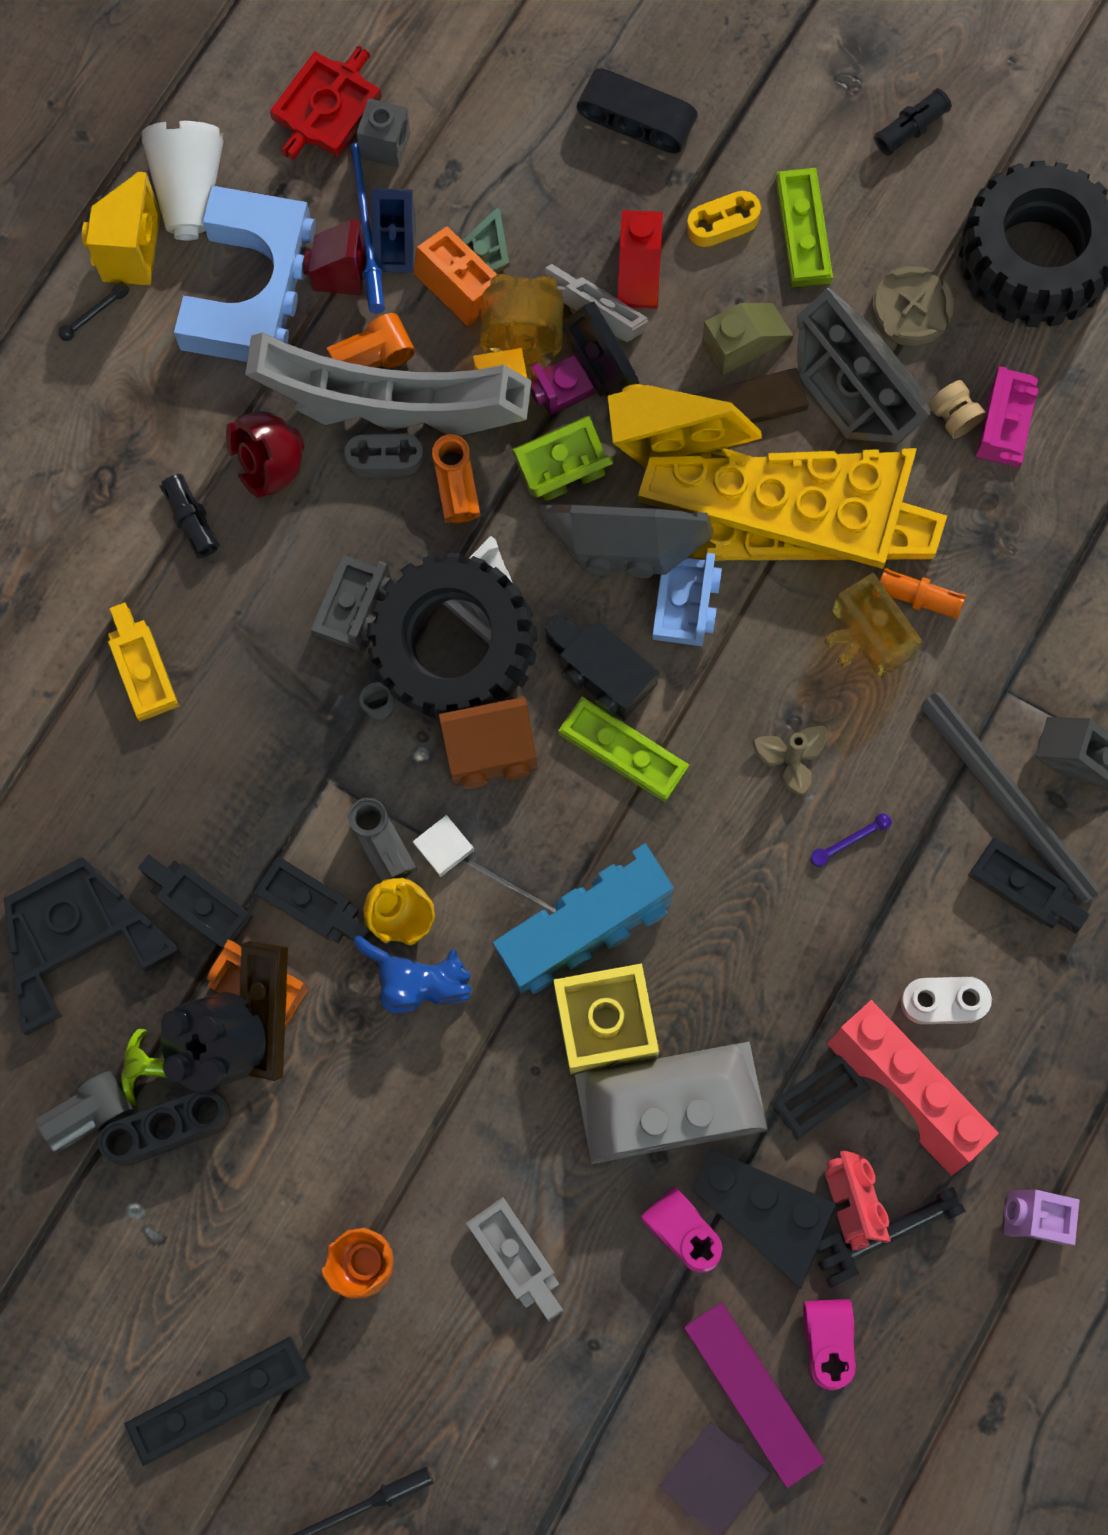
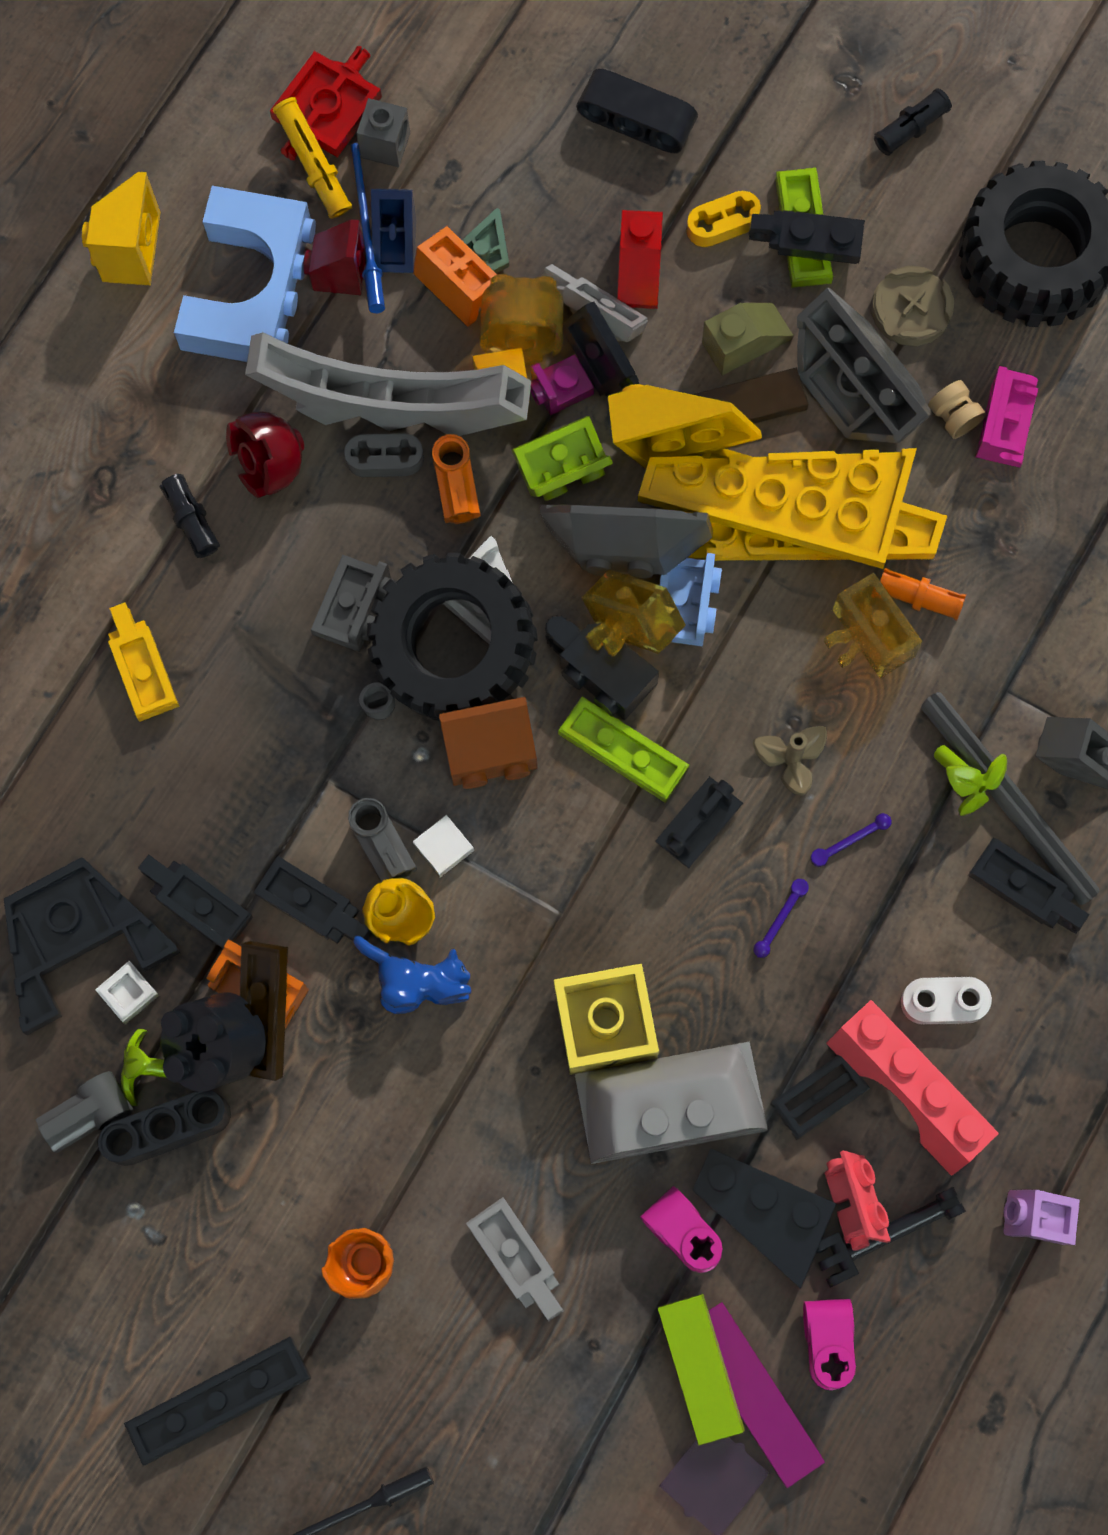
(119, 291): black hinge -> none
(127, 992): none -> white tile
(183, 171): white cone -> none
(320, 173): none -> yellow pin
(381, 344): orange piece -> none
(586, 922): dark azure wedge -> none
(631, 613): none -> clear yellow brick
(699, 821): none -> black hinge
(701, 1369): none -> lime tile
(799, 889): none -> dark purple hinge
(810, 235): none -> black hinge
(969, 780): none -> lime plant

